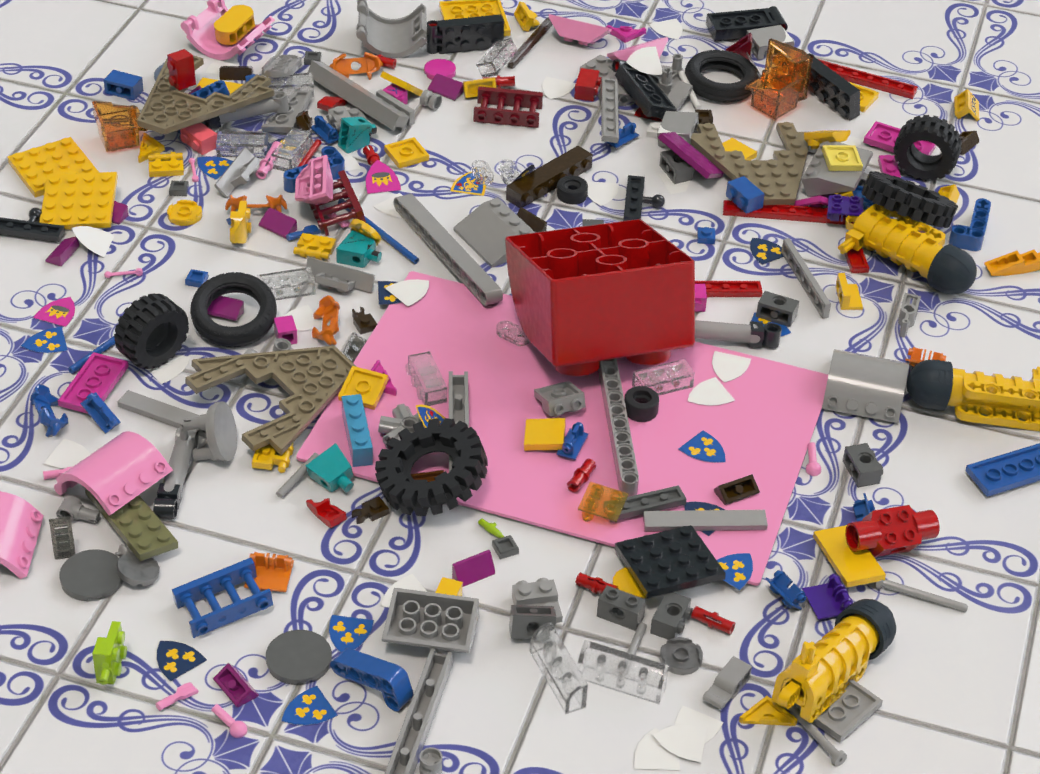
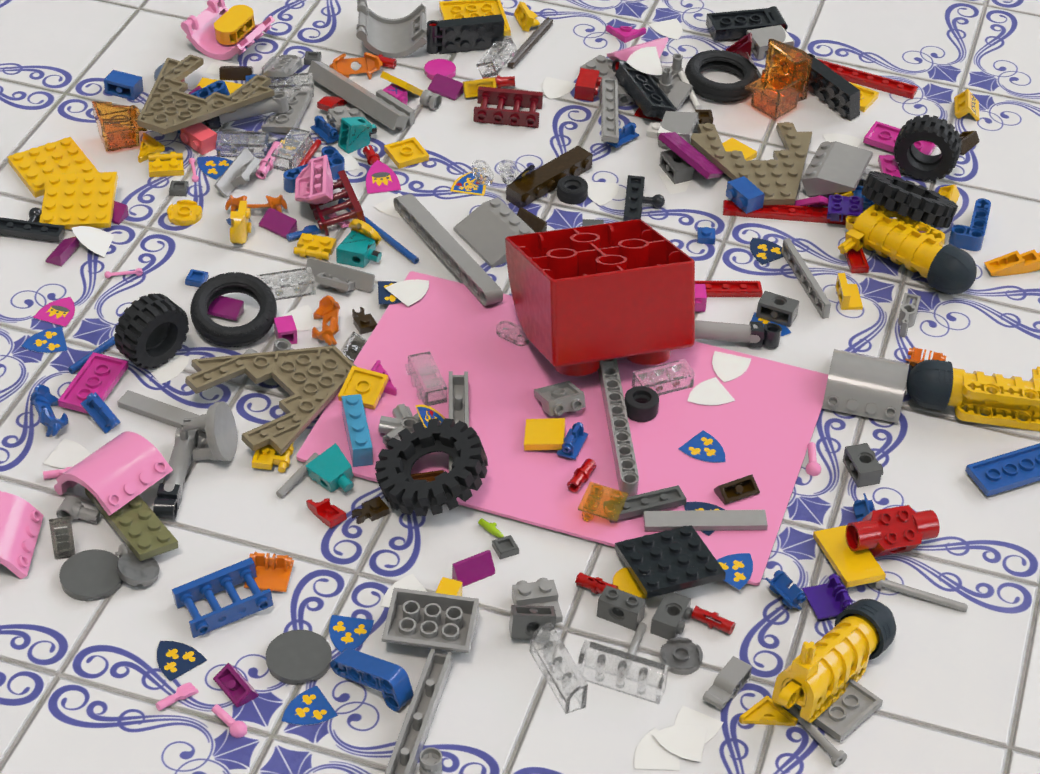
(109, 654): lime plate -> none
(181, 69): red brick -> none
(303, 120): dark brown plate -> none
(578, 30): bright pink wedge -> none
(815, 138): yellow slope -> none
(842, 158): light yellow tile -> none

